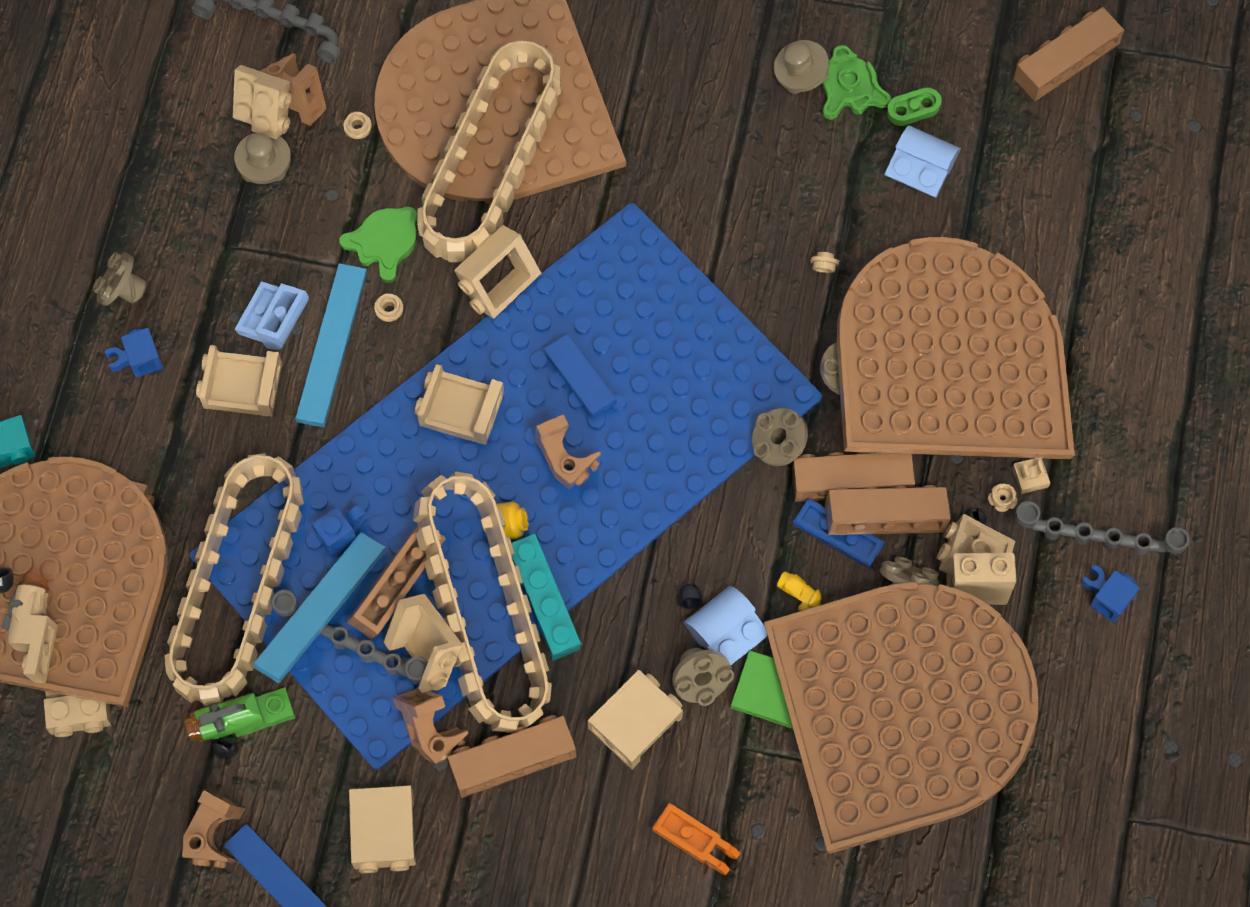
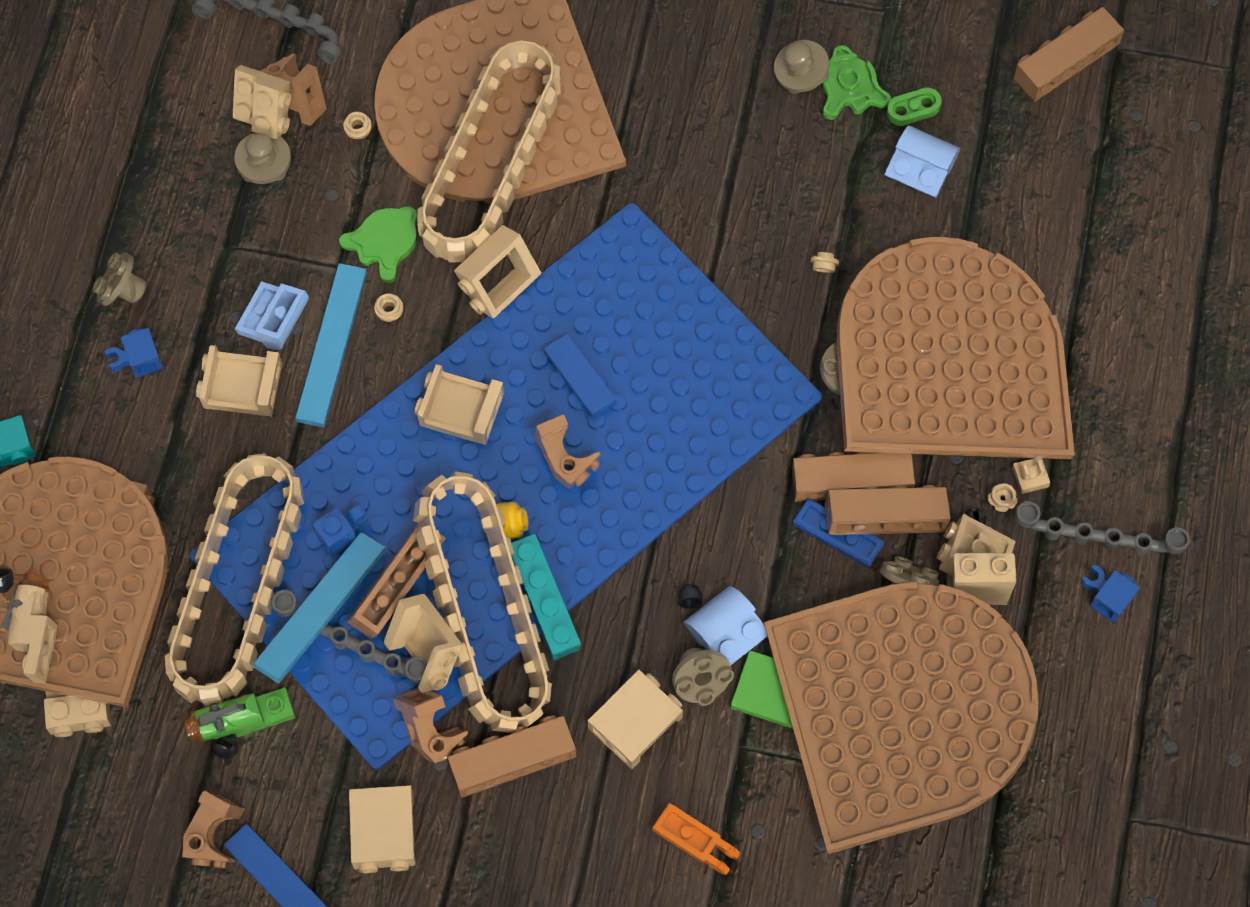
(779, 436): dark tan plate -> none
(799, 589): yellow arm -> none

